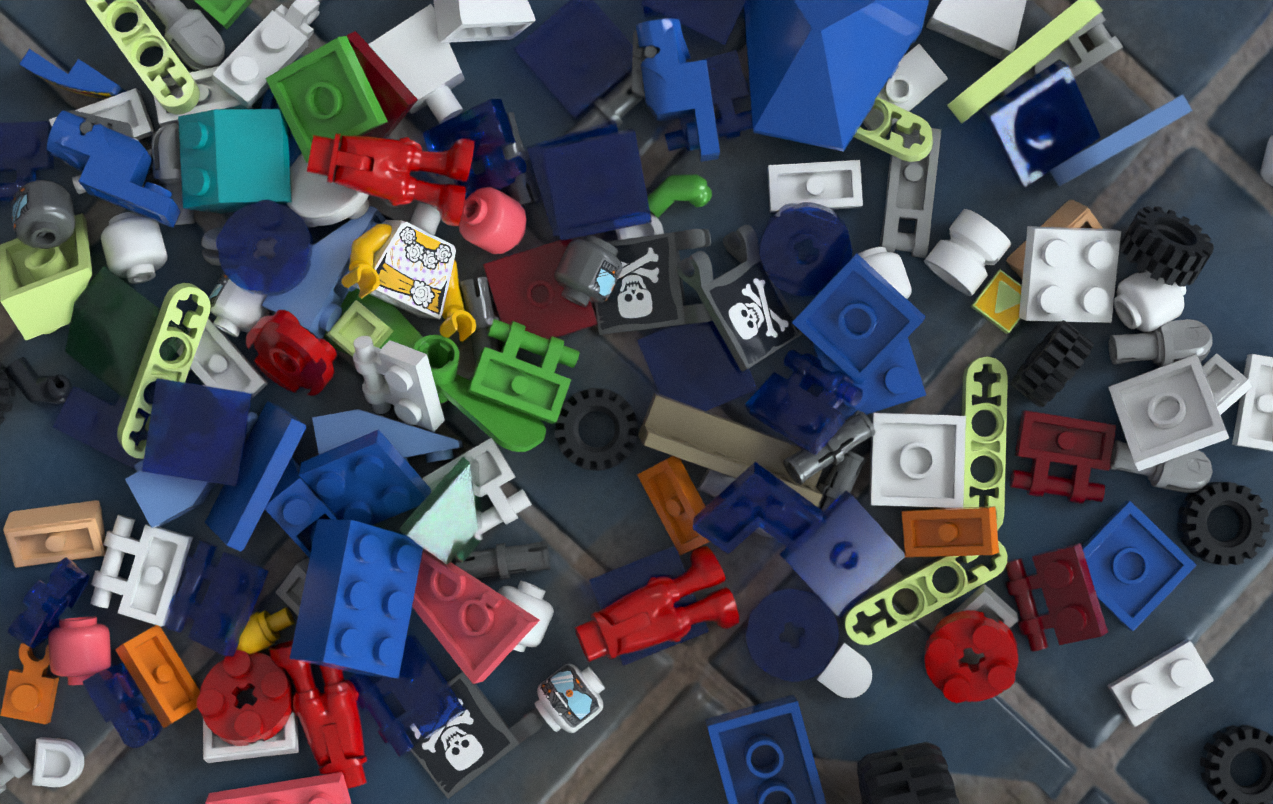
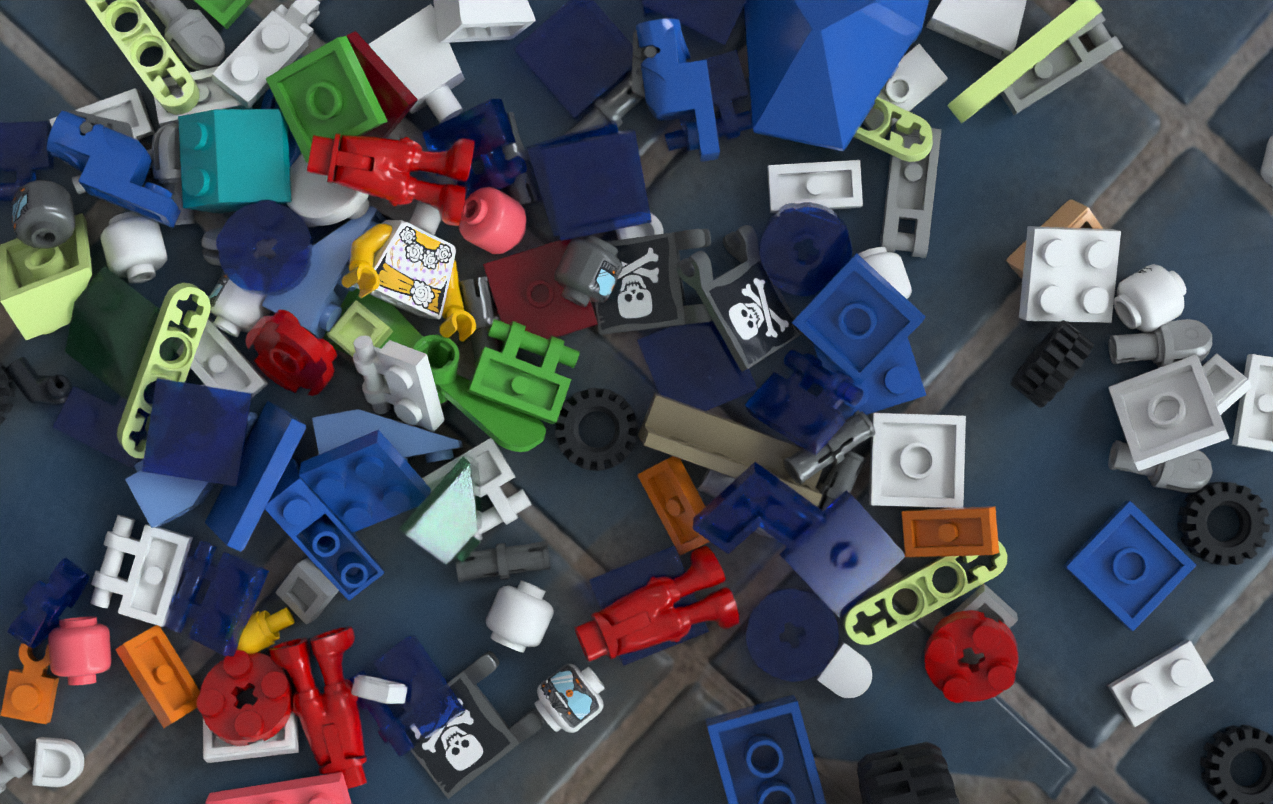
(55, 533): light nougat slope -> none
(80, 80): blue slope -> none
(121, 702): clear blue plate -> none
(357, 598): blue brick -> none
(379, 689): none -> white tile
(468, 617): coral wing -> none
(679, 188): bright green arm -> none
(971, 247): white wheel -> none
(991, 446): yellowish green beam -> none
(1000, 301): tile -> none
(1041, 123): clear blue plate -> none
(1062, 441): dark red plate -> none
(1067, 592): dark red plate -> none
(1121, 140): medium blue tile -> none
(1166, 246): black tyre -> none

